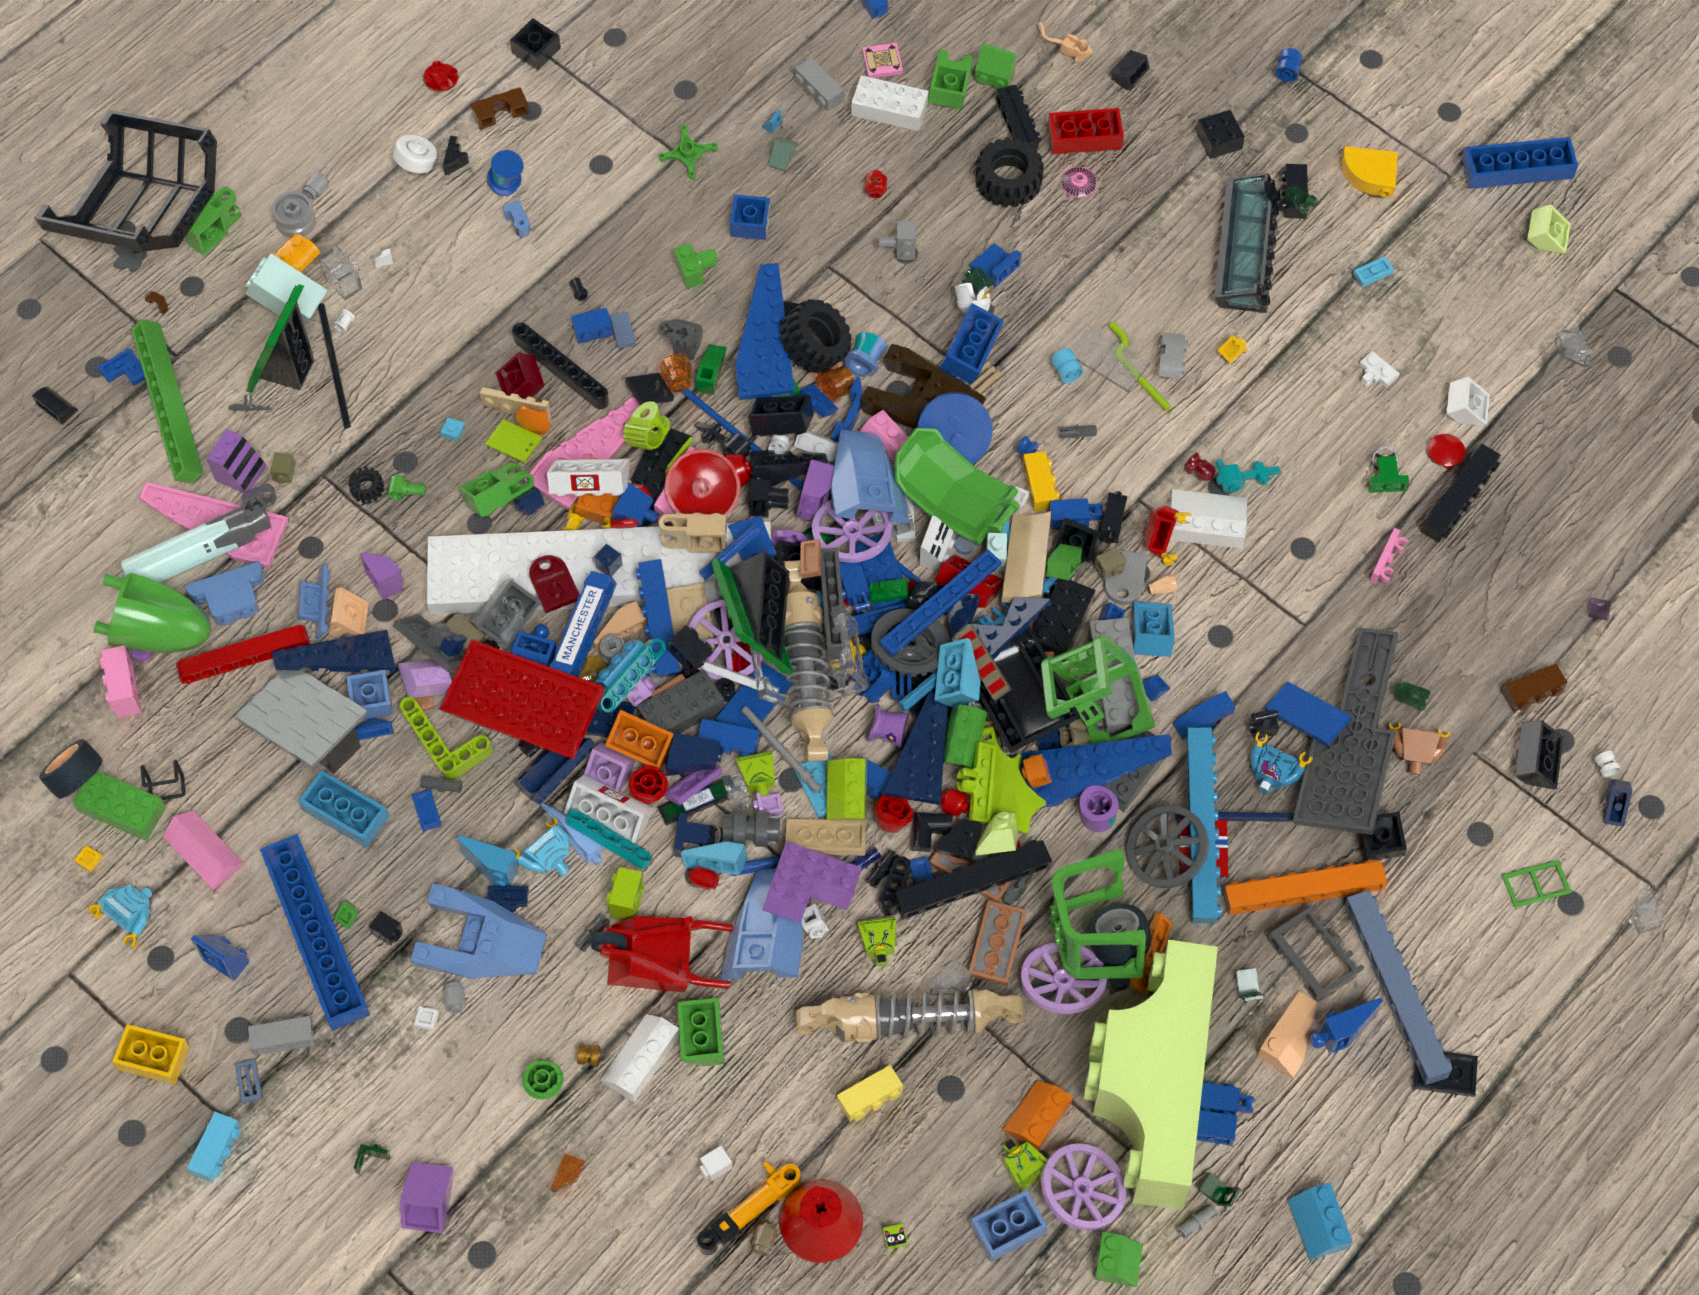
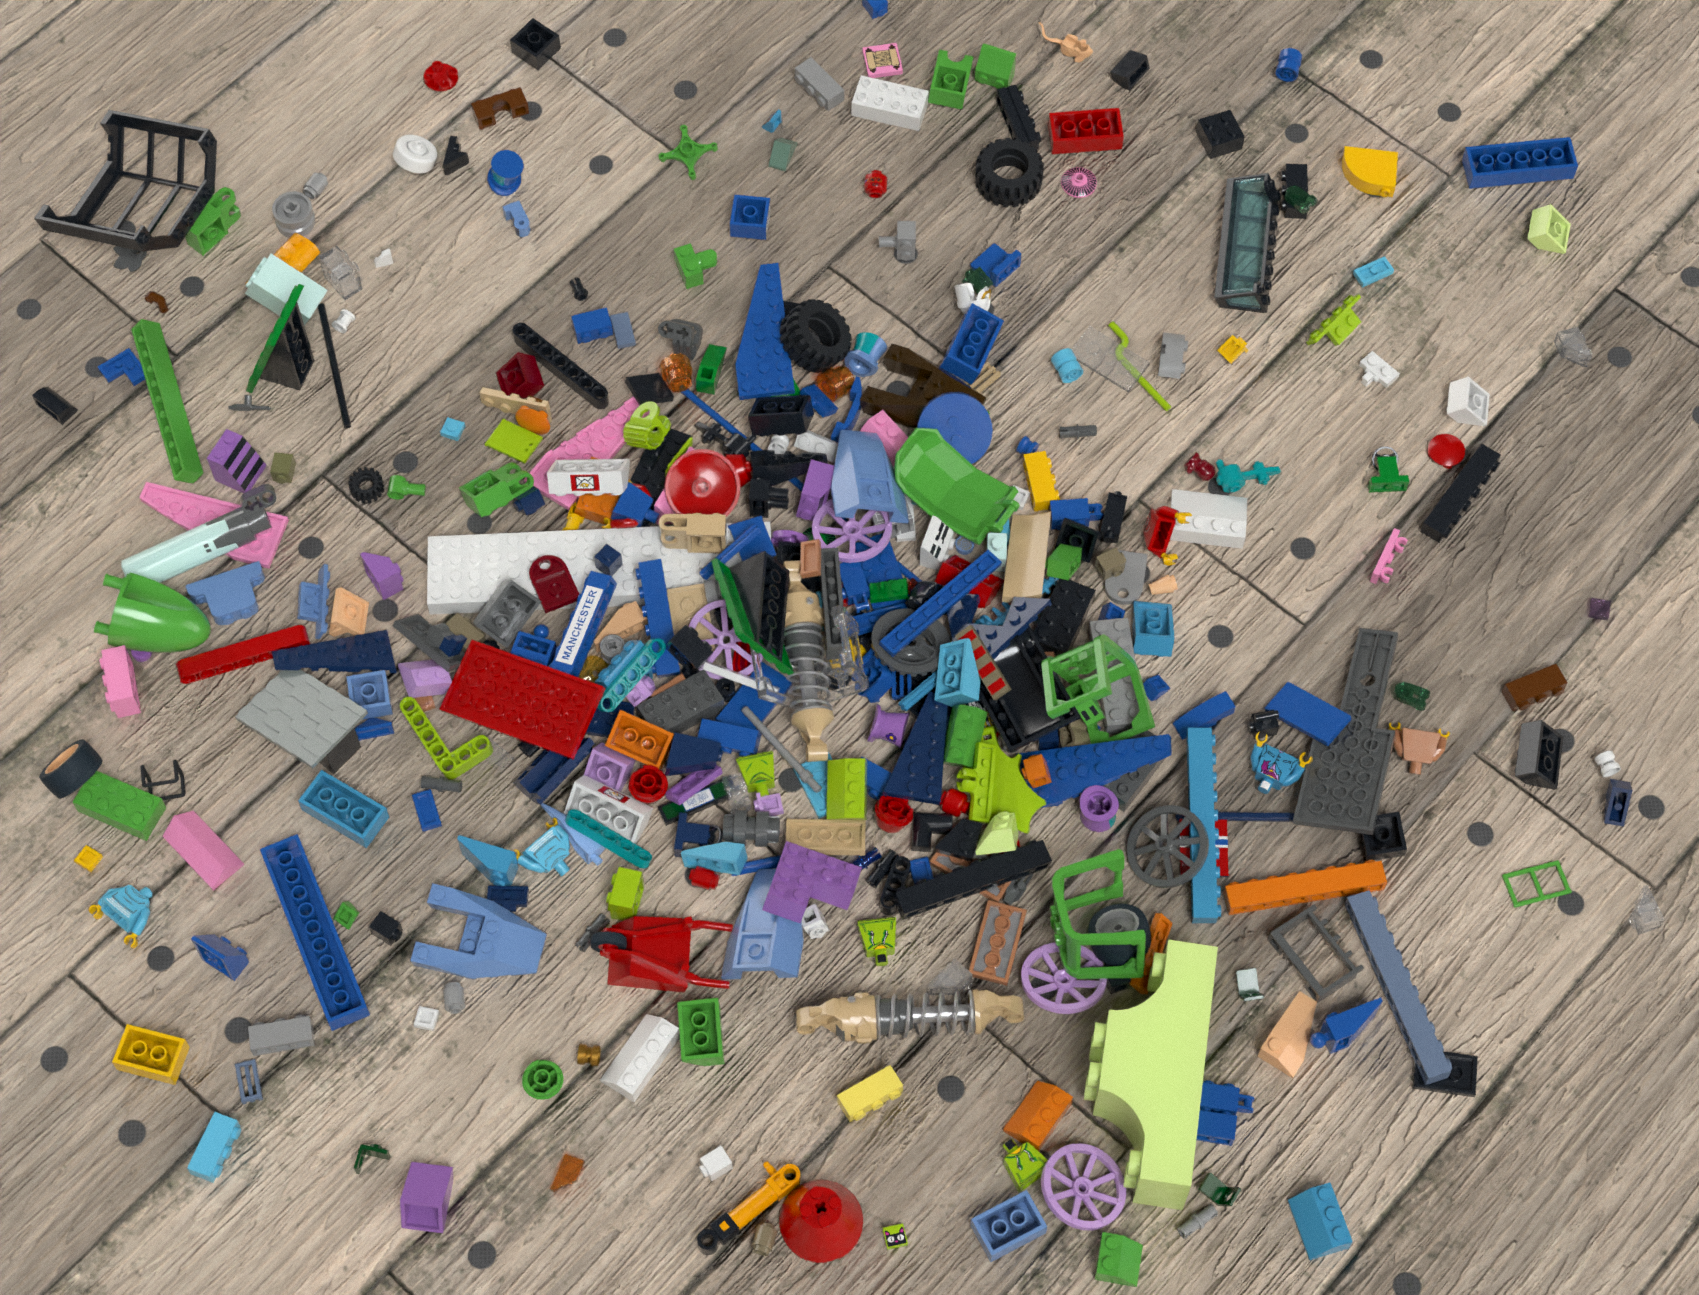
(1339, 325): none -> lime bracket

